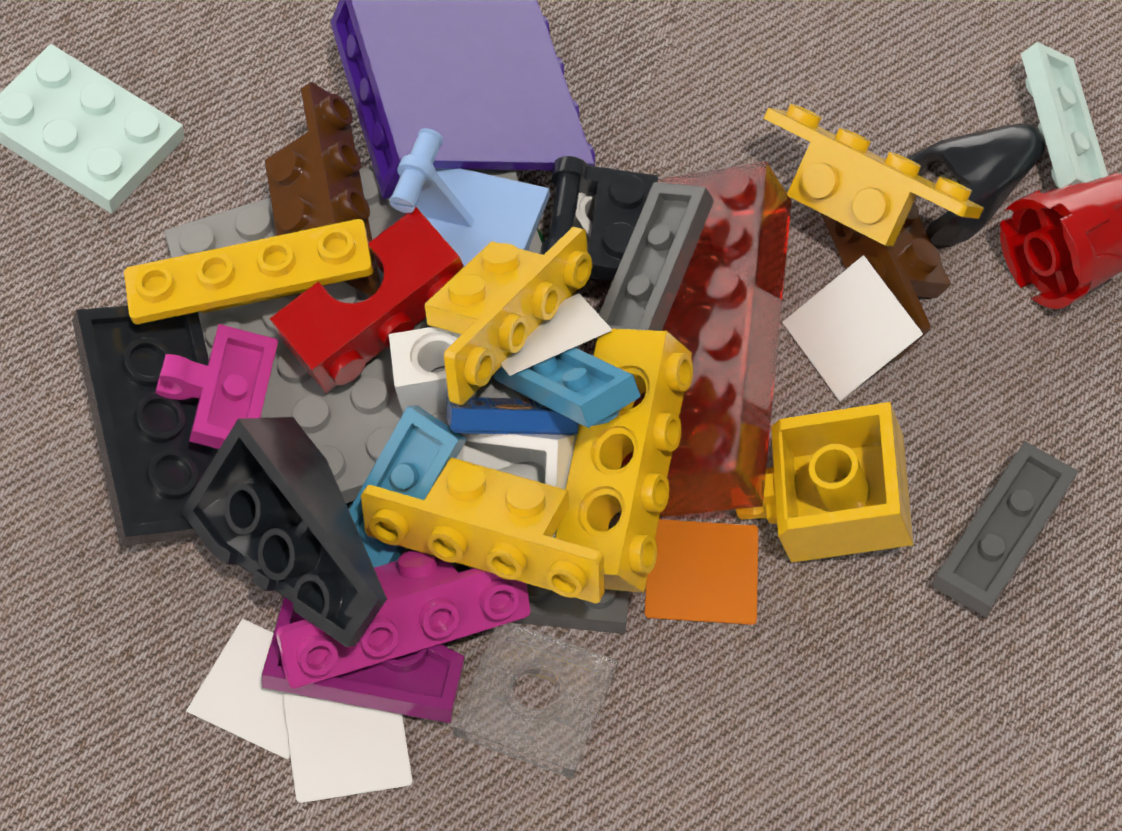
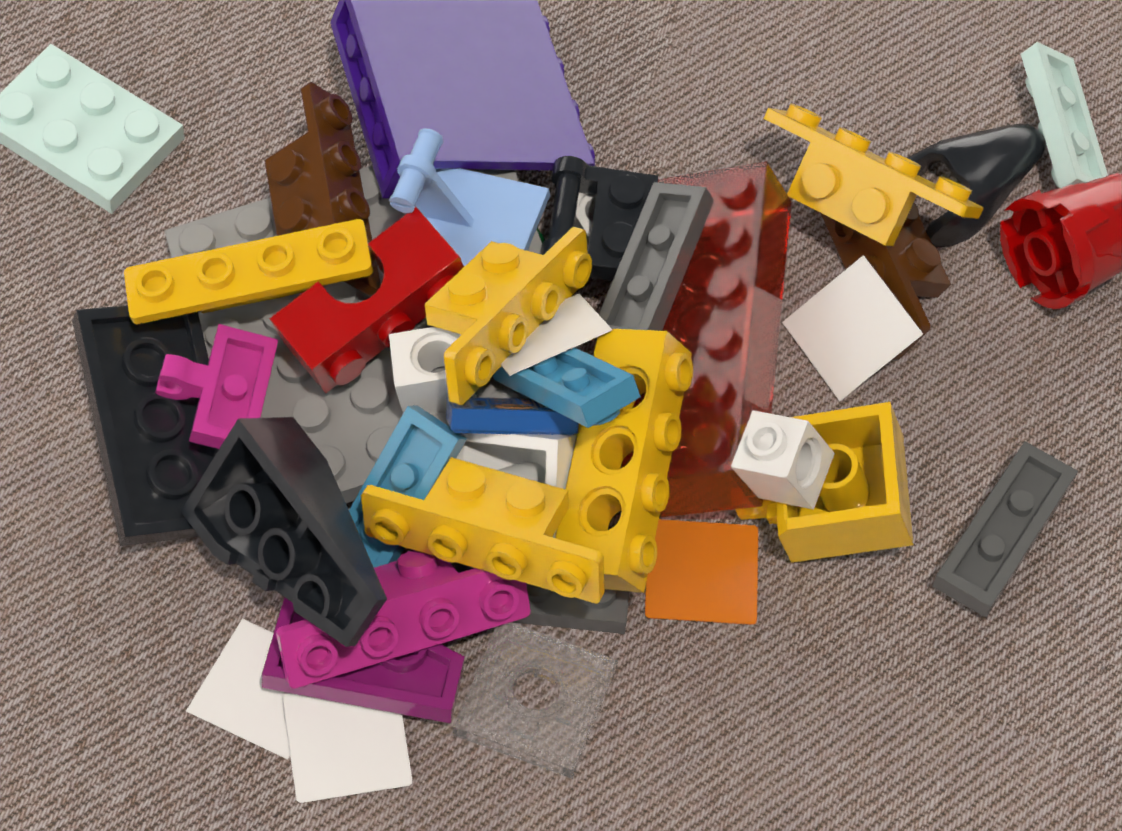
(783, 459): none -> white brick

